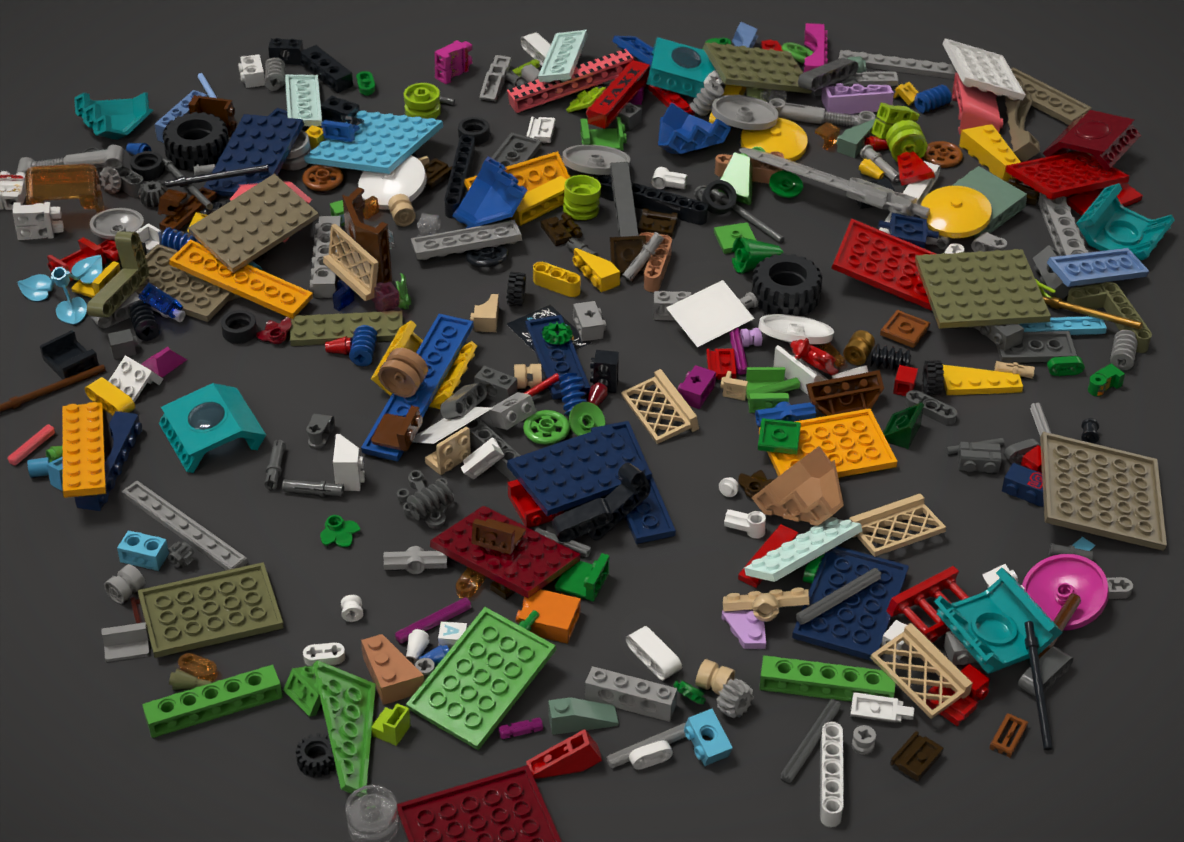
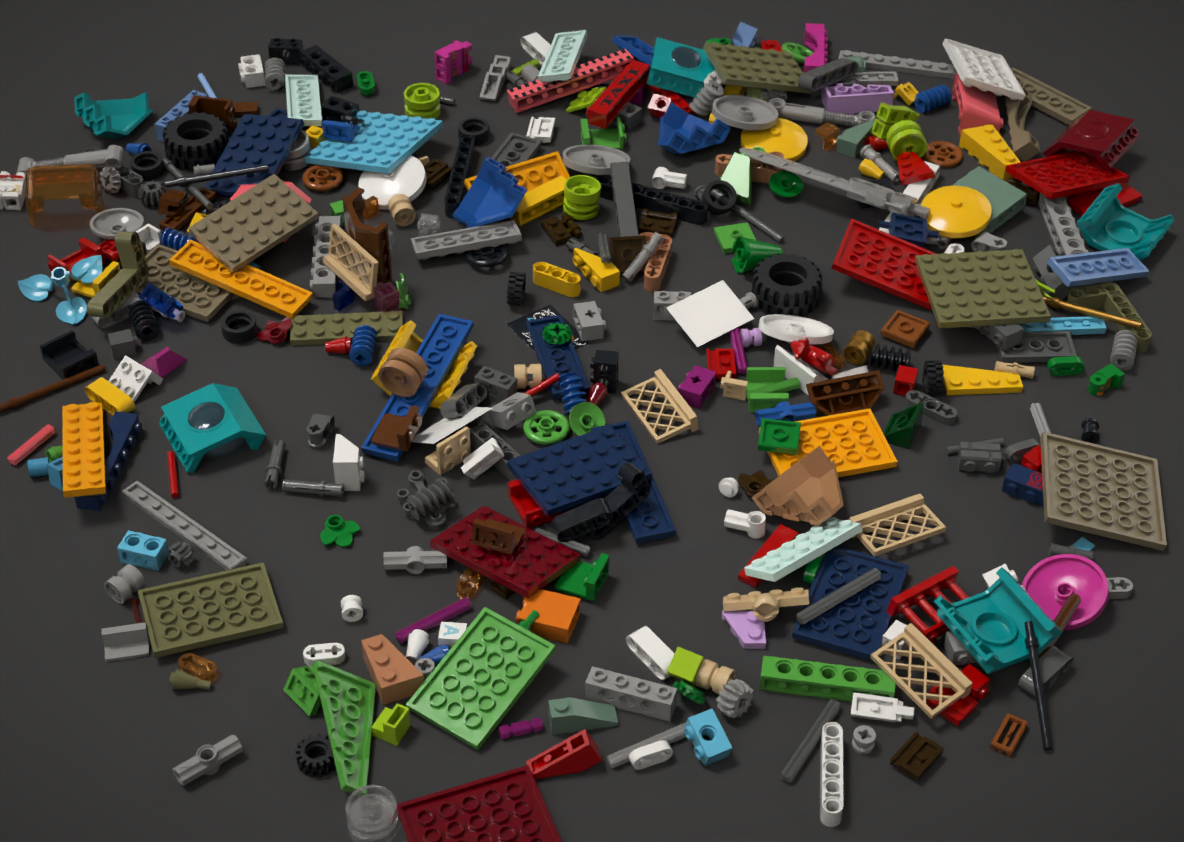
(36, 220): white hips -> none
(173, 474): none -> red bar
(207, 760): none -> light grey piece
(212, 701): bright green brick -> none
(245, 108): none -> reddish brown tile
(486, 315): tan arch -> none
(604, 248): none -> dark grey axle
(656, 103): none -> brick
(685, 665): none -> lime piece

